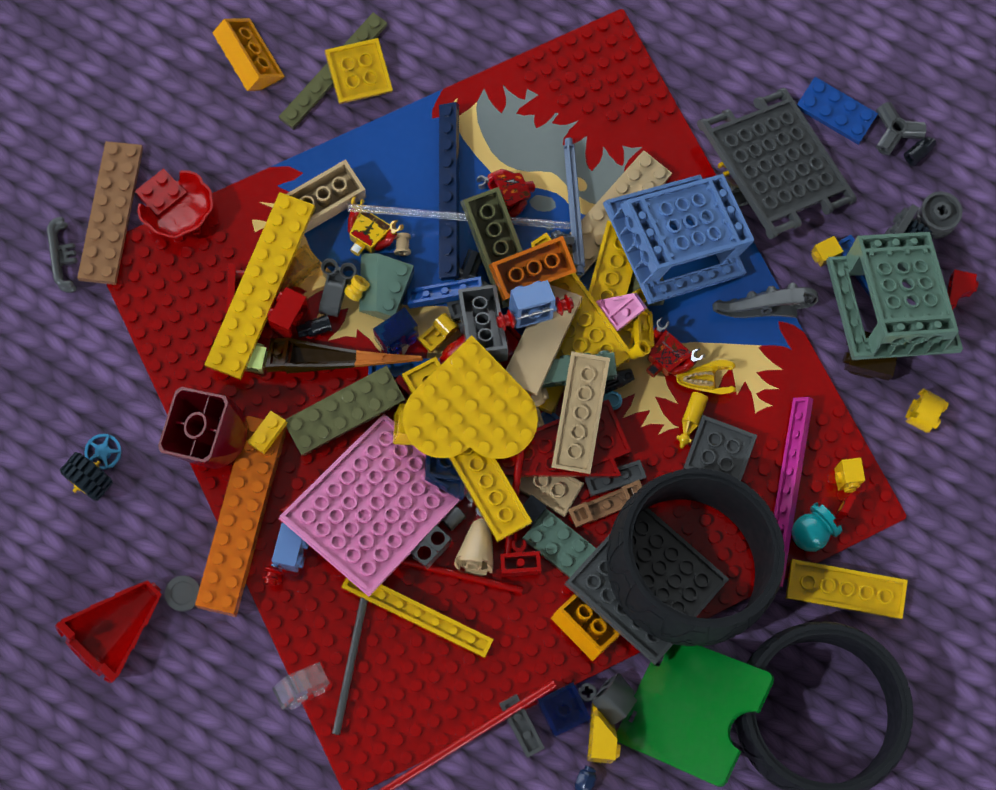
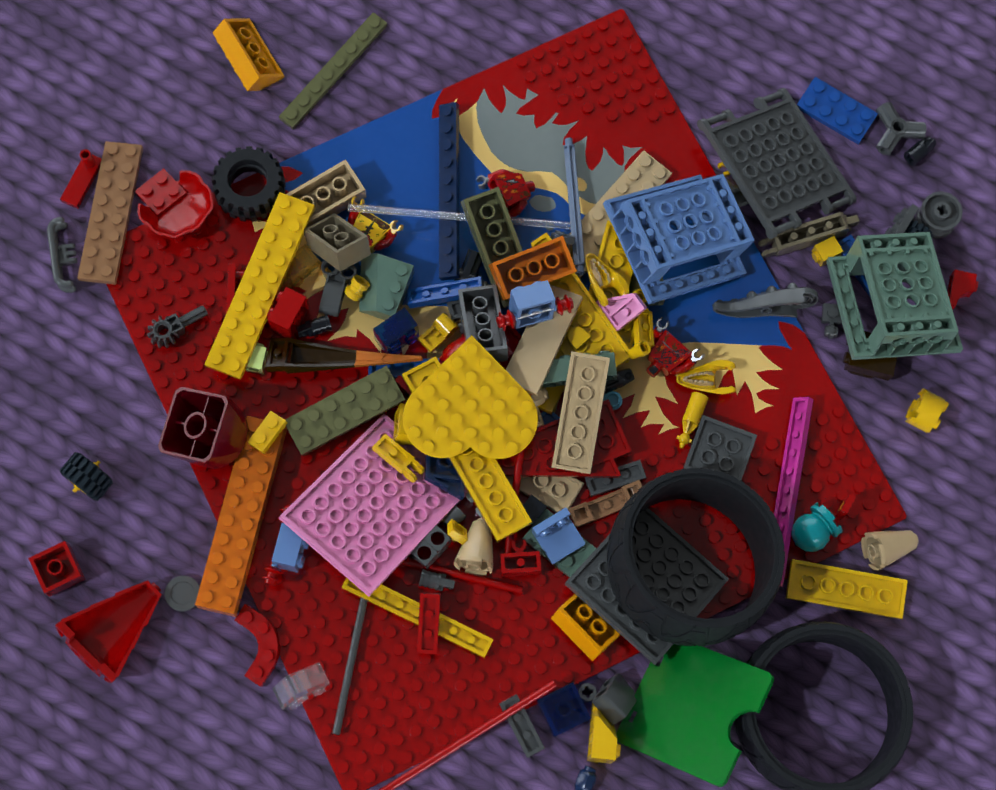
(56, 568): none -> red brick
(81, 179): none -> red piece
(103, 451): dark azure wheel -> none
(174, 325): none -> dark grey gear
(241, 162): none -> black tyre
(267, 644): none -> red plate
(337, 242): none -> dark tan brick
(358, 71): yellow plate -> none
(397, 457): none -> yellow hinge
(402, 244): tan bush -> none
(428, 623): none -> red piece
(435, 580): none -> dark grey hinge
(457, 532): none -> yellow plate
(558, 536): none -> medium blue bracket
(578, 337): none -> yellow tile
(602, 277): none -> yellow animal
(809, 234): none -> dark tan hinge
(830, 316): none -> dark grey plate
(849, 474): yellow brick -> none
(887, 546): none -> tan cone

